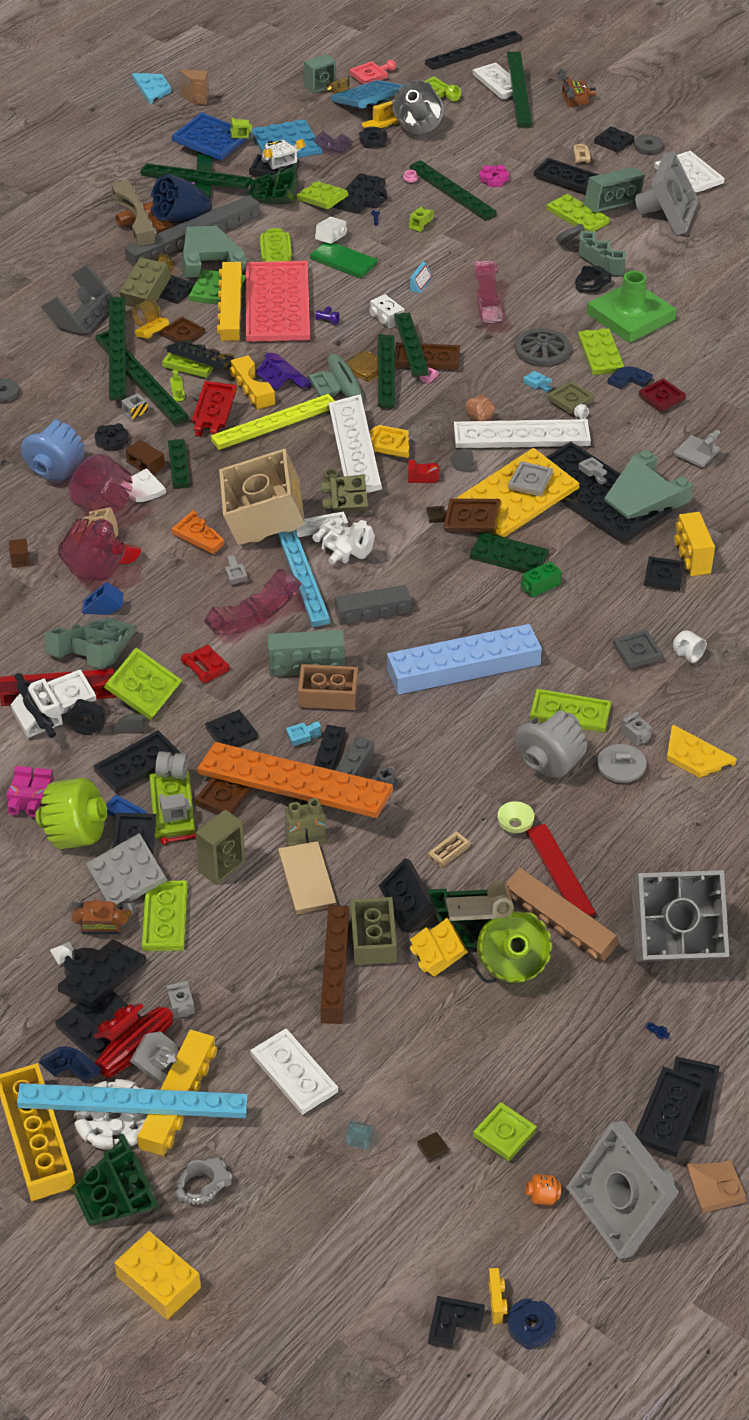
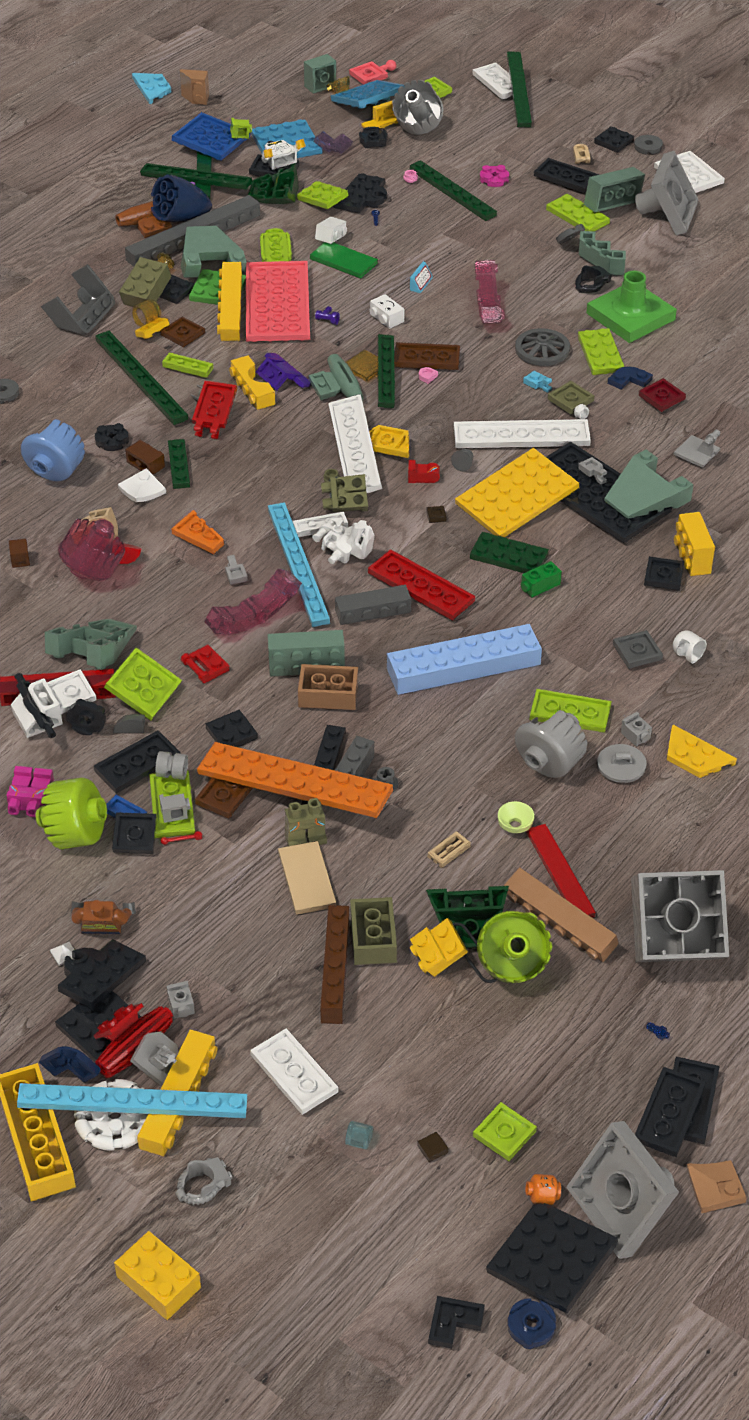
(100, 484): clear pink piece -> none
(103, 600): blue slope -> none
(115, 1186): dark green wedge -> none
(117, 349): dark green plate -> none
(126, 871): light grey plate -> none
(134, 406): light grey brick -> none
(142, 228): dark tan arch -> none
(165, 917): lime tile -> none
(177, 387): lime piece -> none
(201, 354): black plate -> none
(220, 846): olive brick -> none
(261, 497): tan brick -> none
(271, 422): neon yellow plate -> none
(301, 733): medium azure plate -> none
(408, 894): black plate -> none
(411, 344): dark green plate -> none
(420, 218): lime leg -> none
(422, 584): none -> red plate
(453, 93): lime plate -> none
(472, 515): reddish brown plate -> none
(473, 50): black tile -> none
(480, 408): nougat hair -> none
(493, 906): dark tan door -> none
(496, 1286): yellow plate -> none
(530, 478): light grey tile -> none
(552, 1256): none -> black plate
(575, 92): dark orange torso -> none

